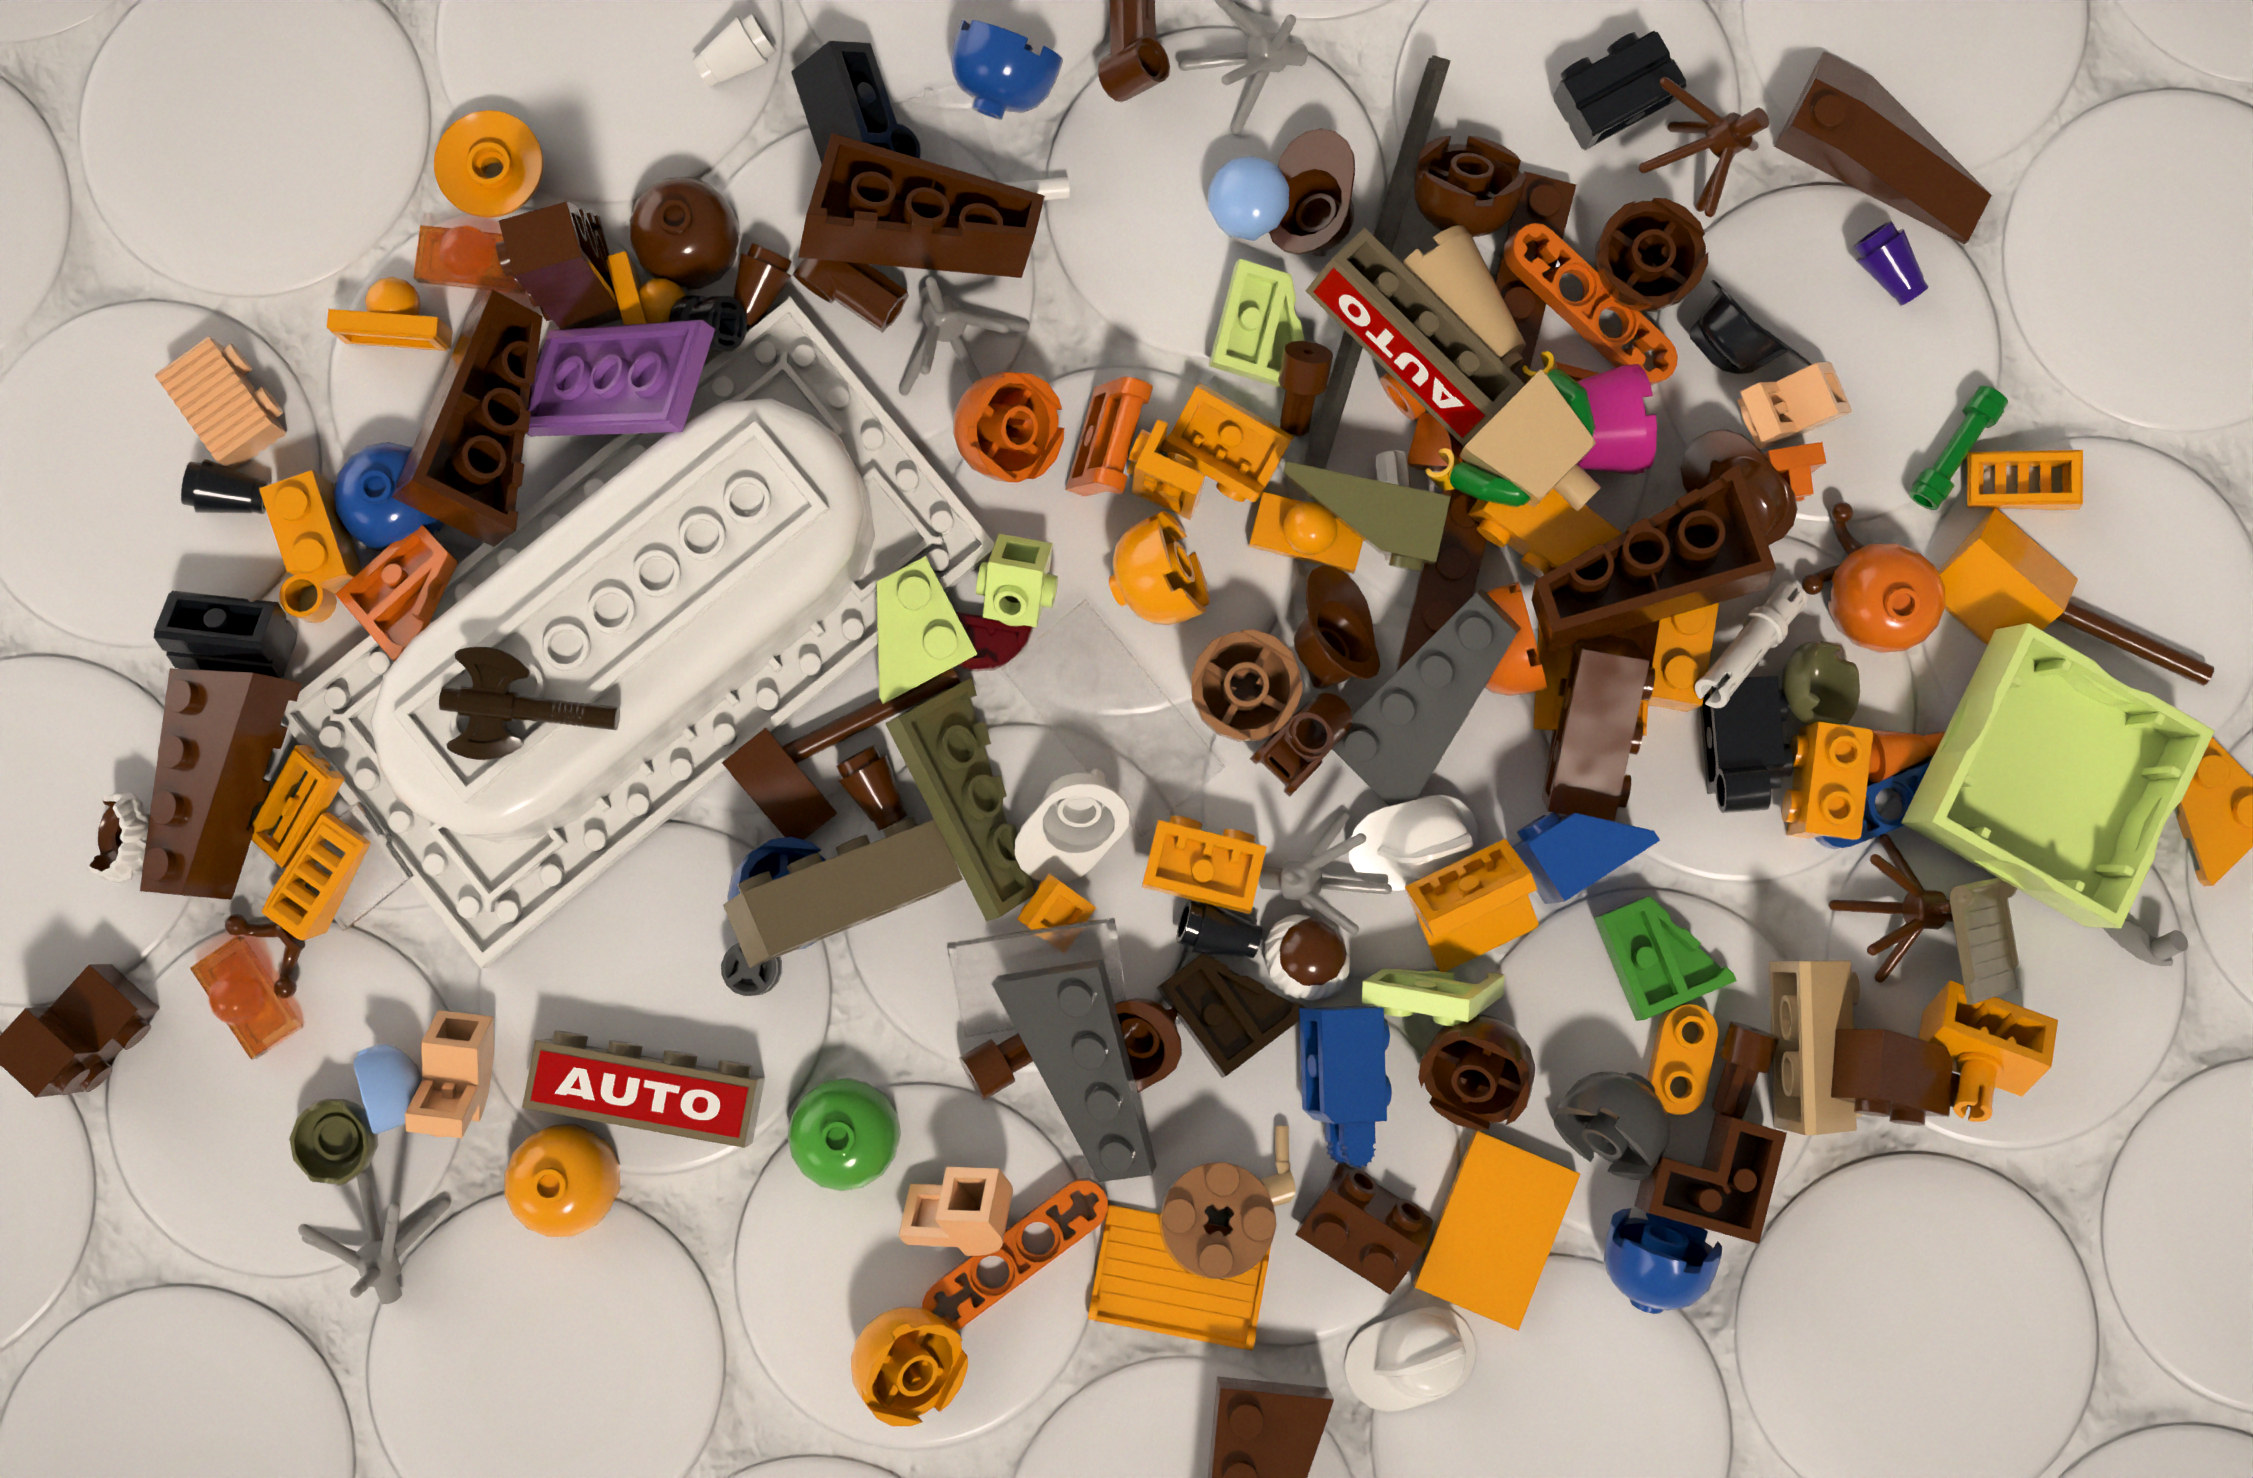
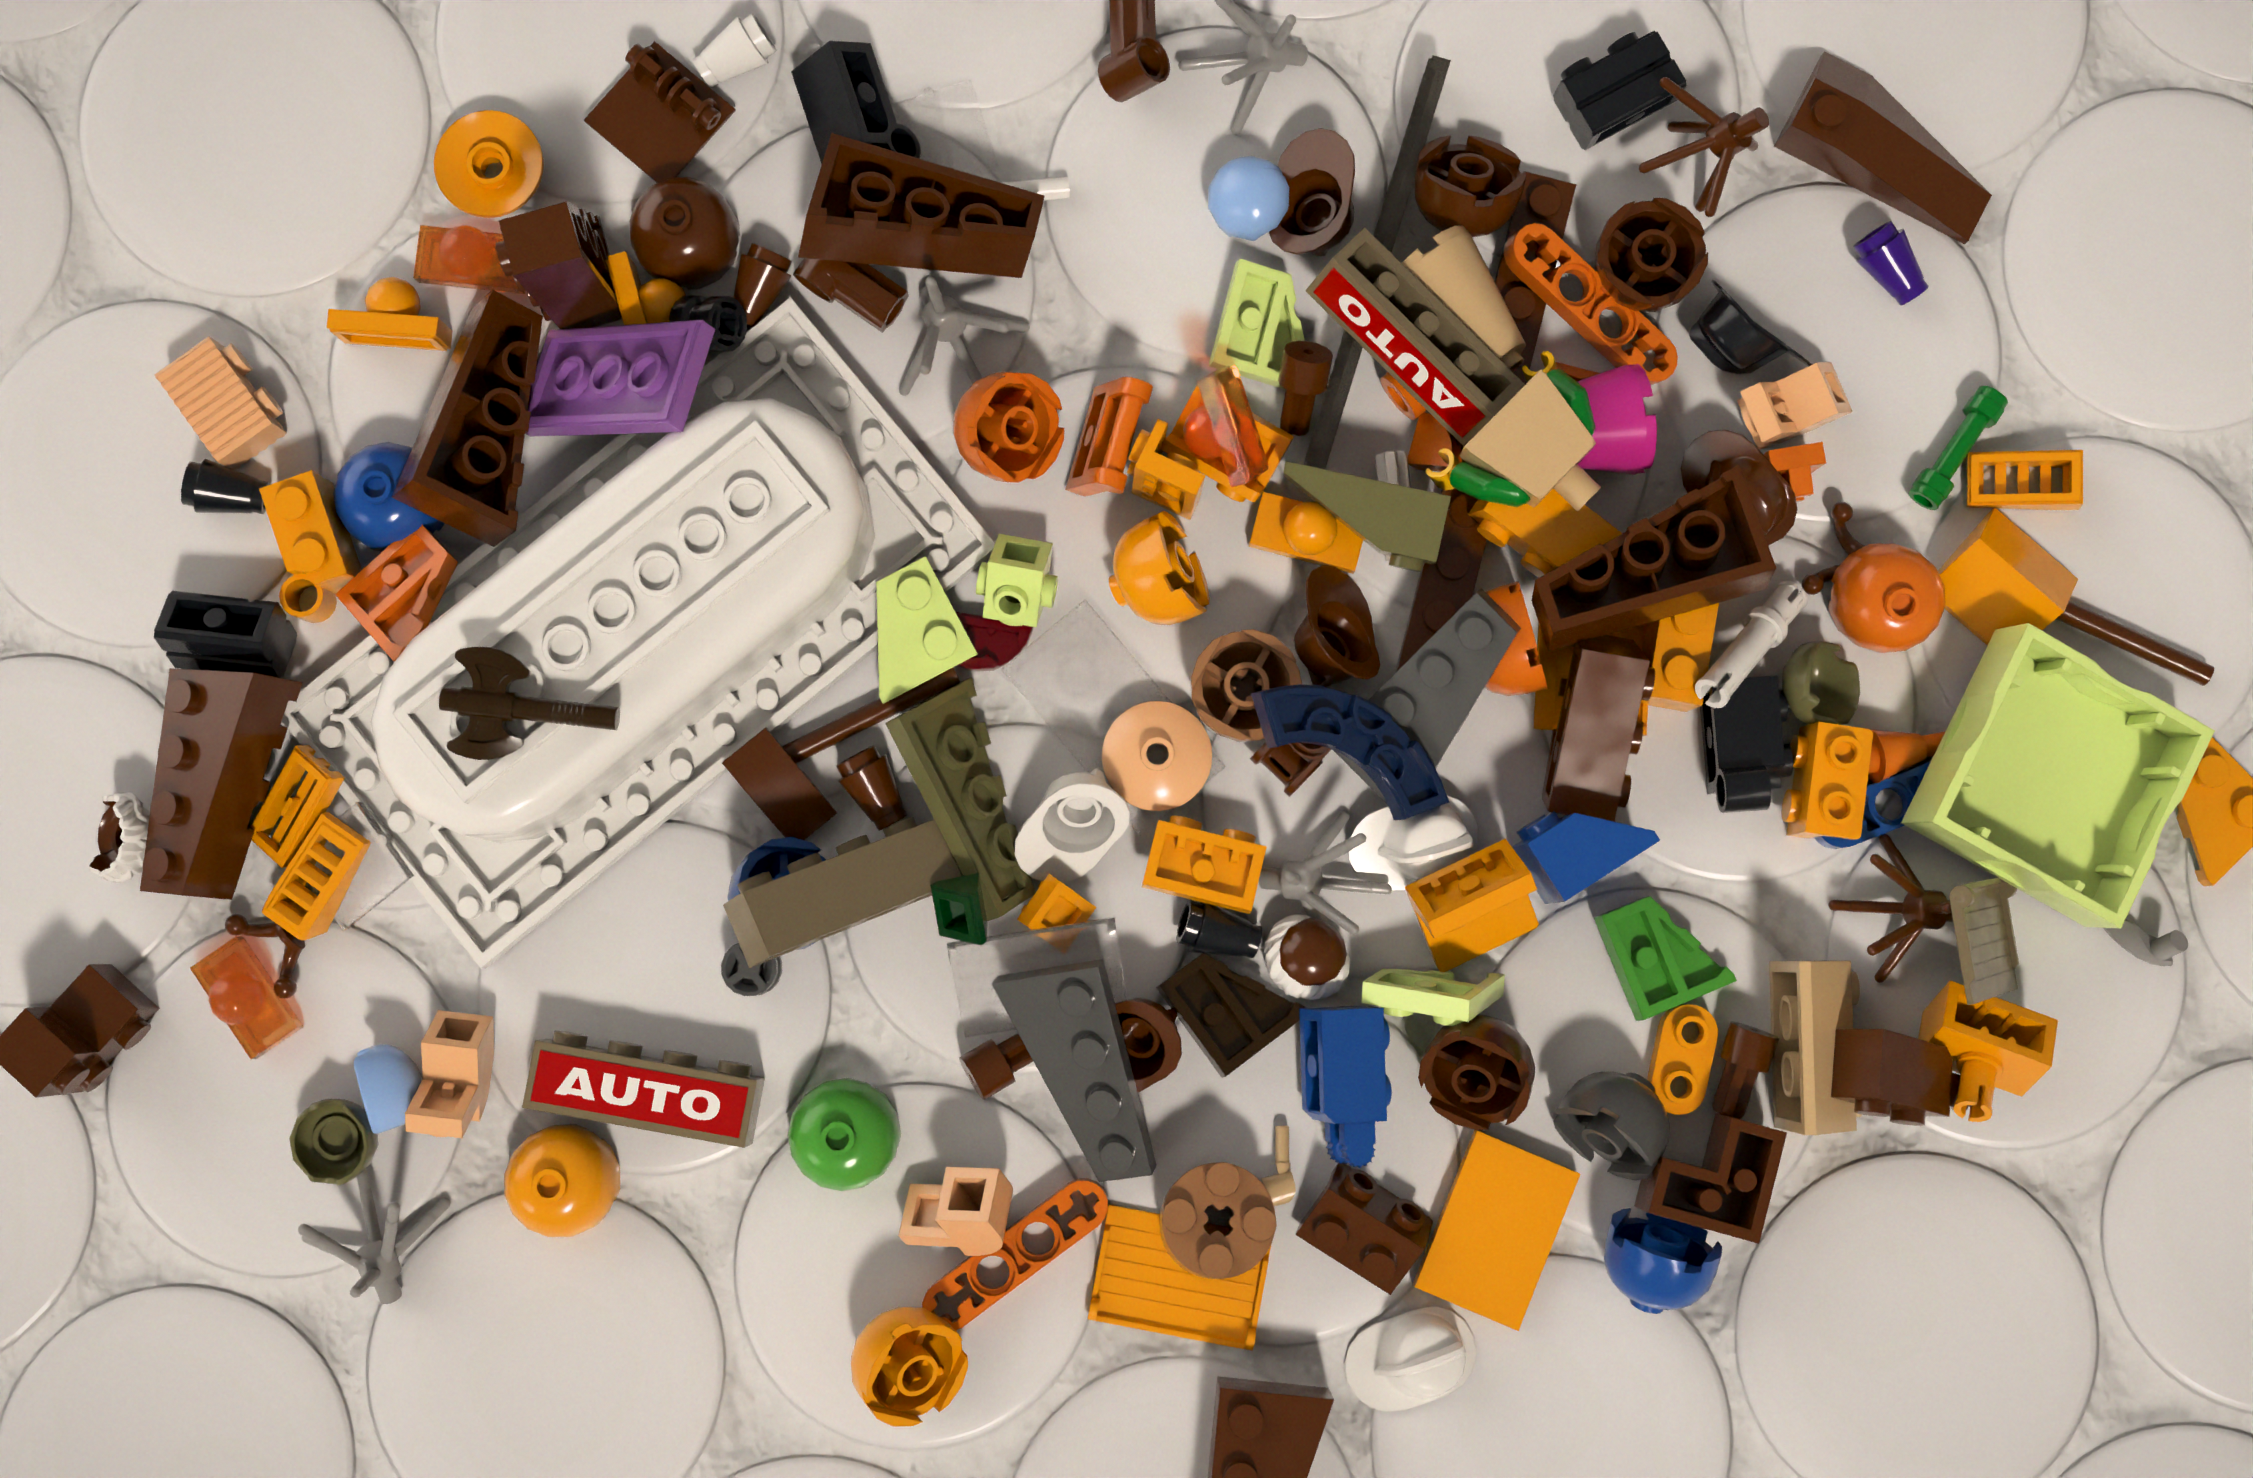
(659, 113): none -> reddish brown hinge
(960, 909): none -> dark green slope
(1001, 69): blue cylinder -> none
(1152, 785): none -> light nougat dish
(1226, 427): none -> clear orange tile
(1358, 732): none -> dark blue tile

